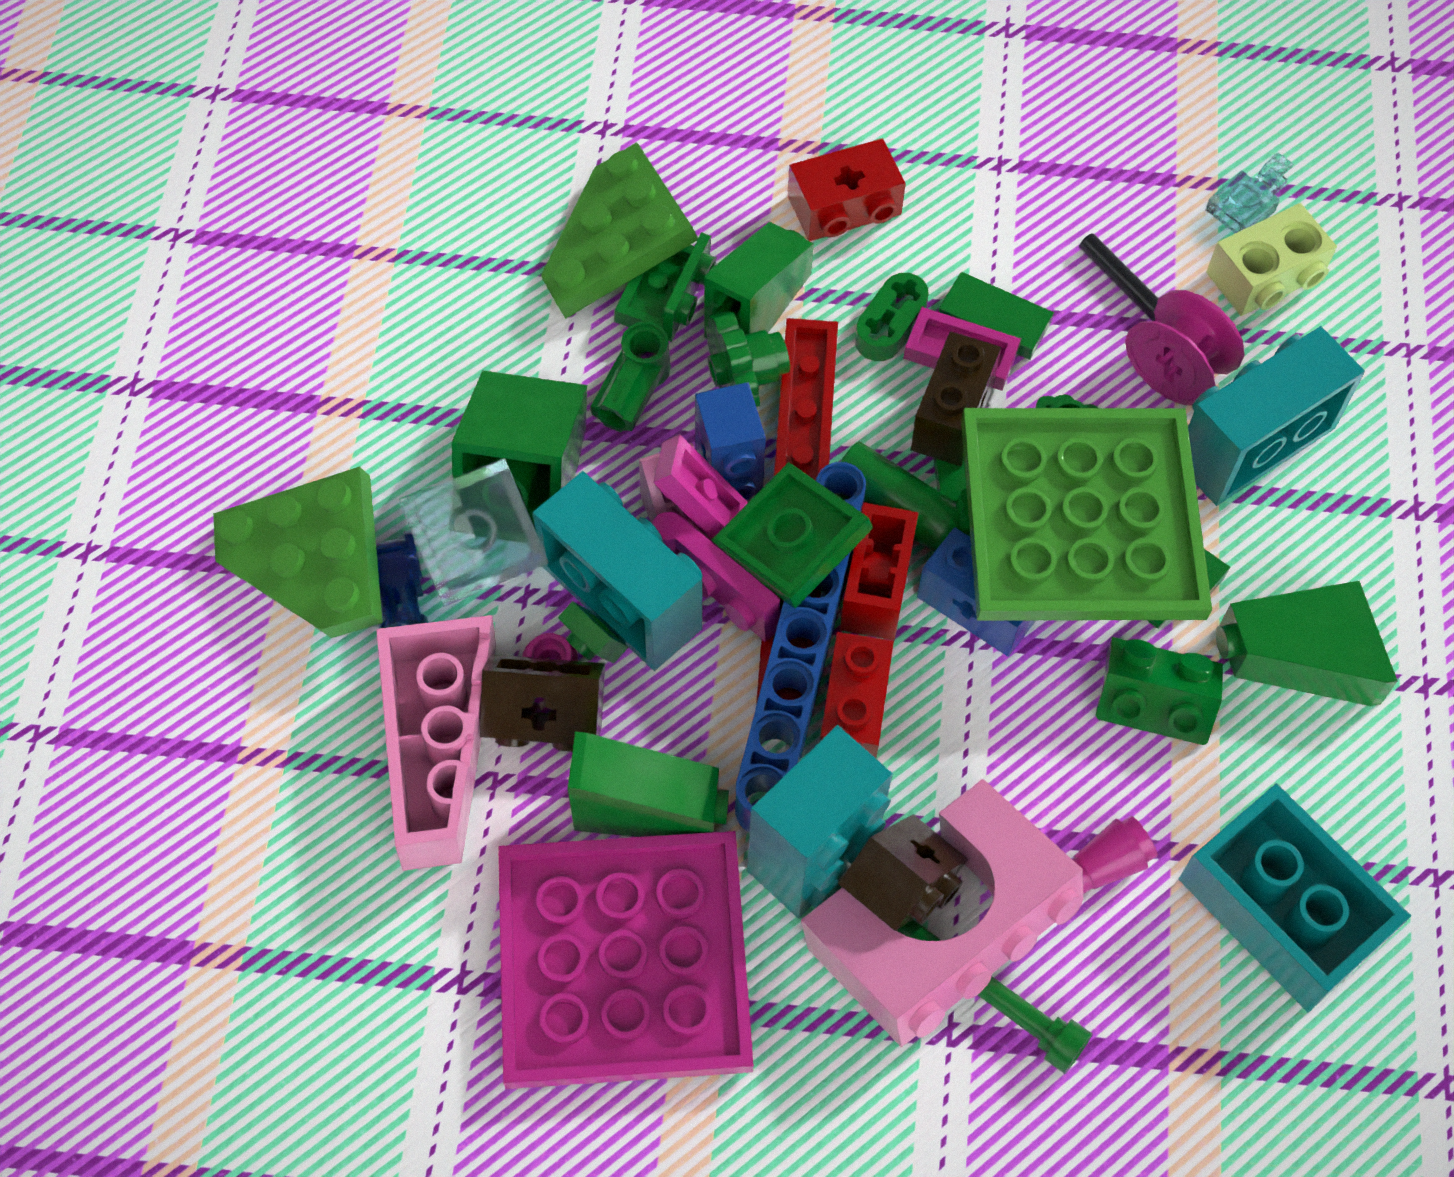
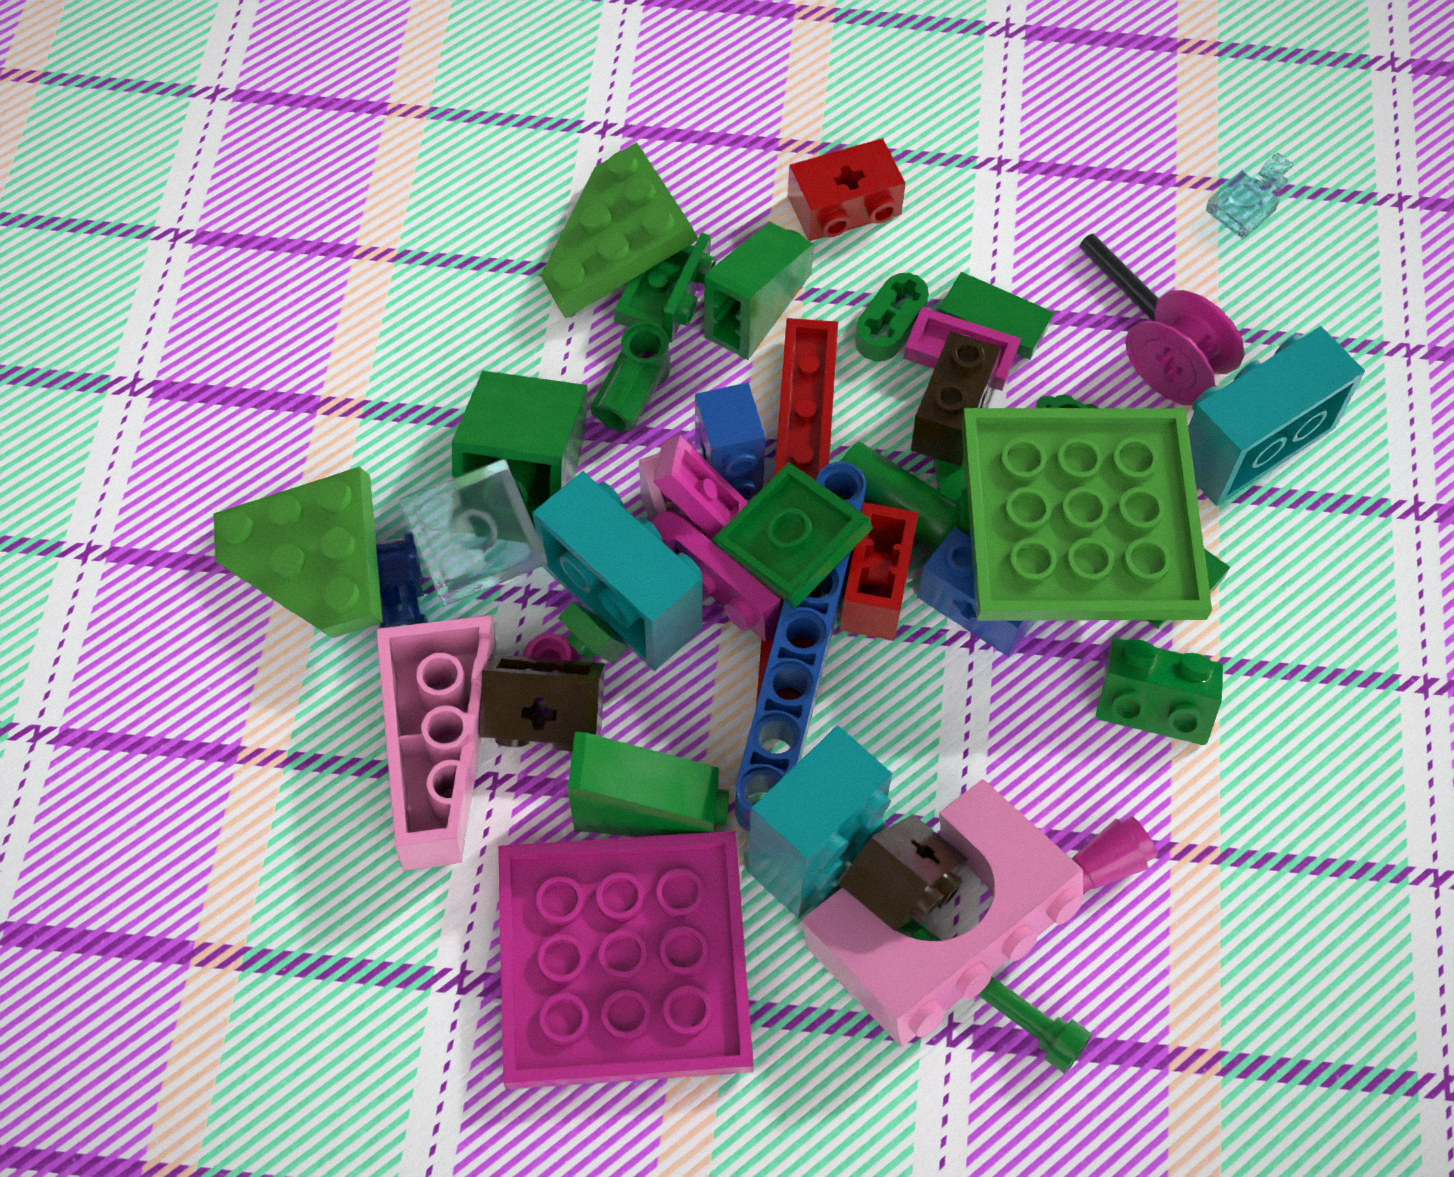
(742, 357): green plant -> none
(858, 688): red brick -> none
(1271, 260): yellowish green brick -> none
(1293, 897): teal brick -> none
(1309, 643): green slope -> none

